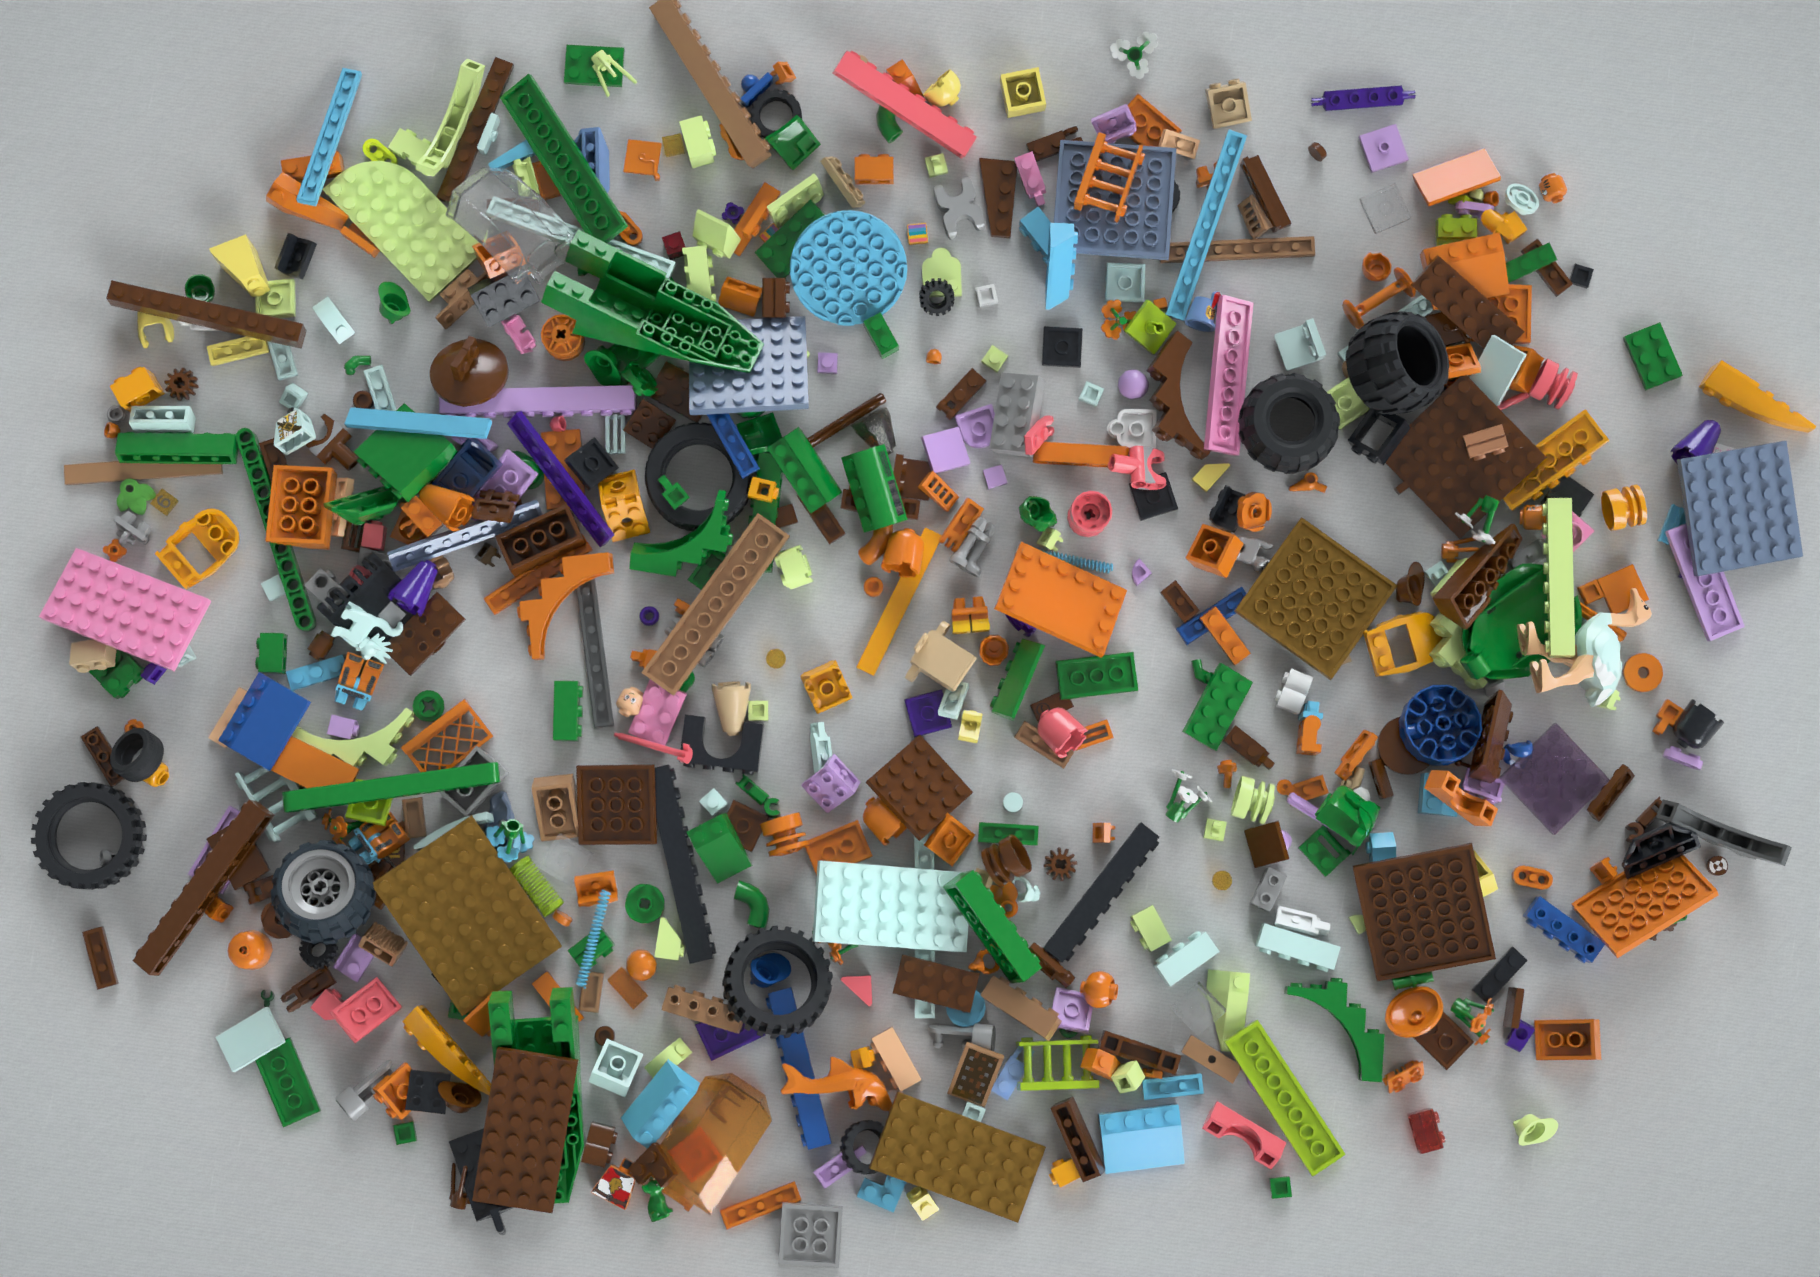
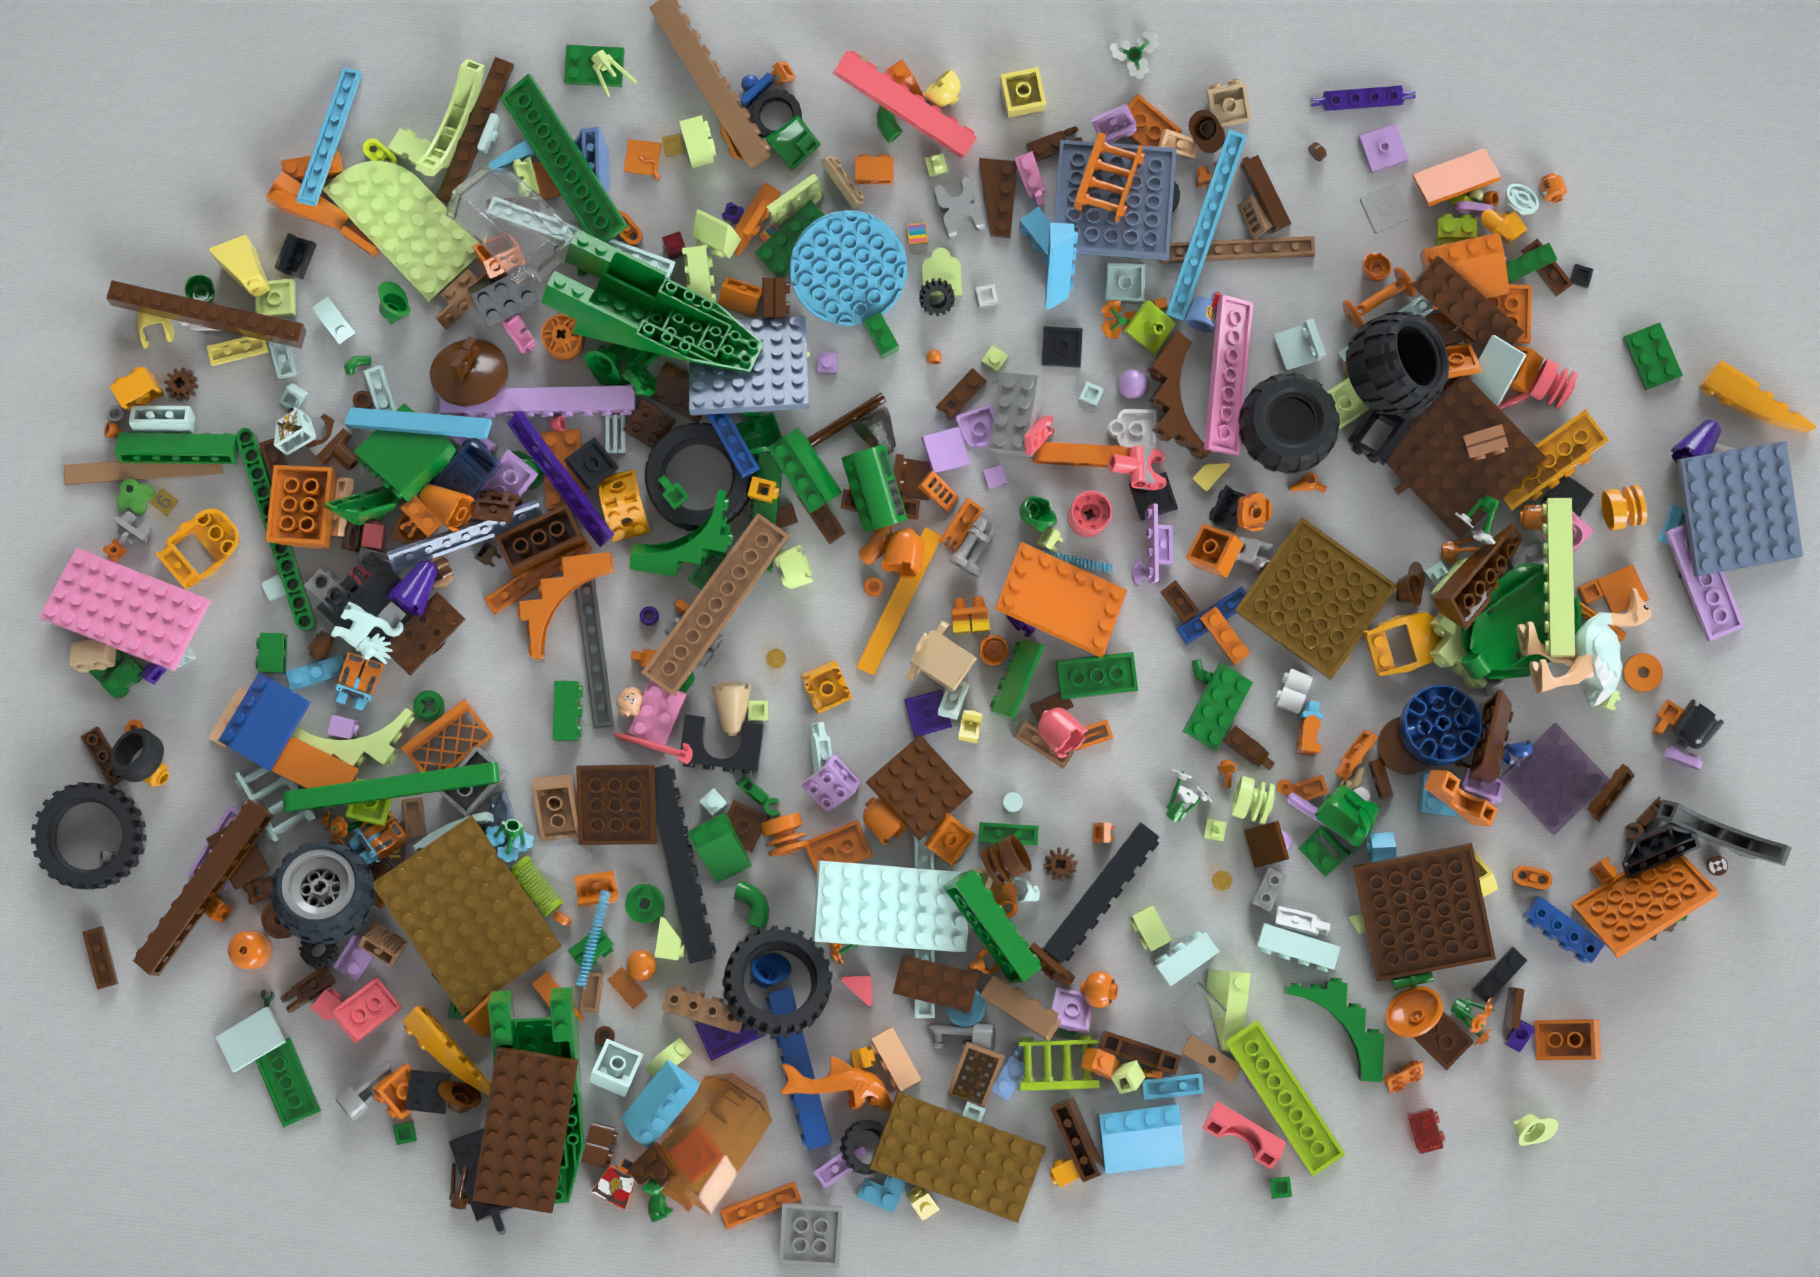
(1159, 544): none -> lavender bracket
(1206, 131): none -> reddish brown piece

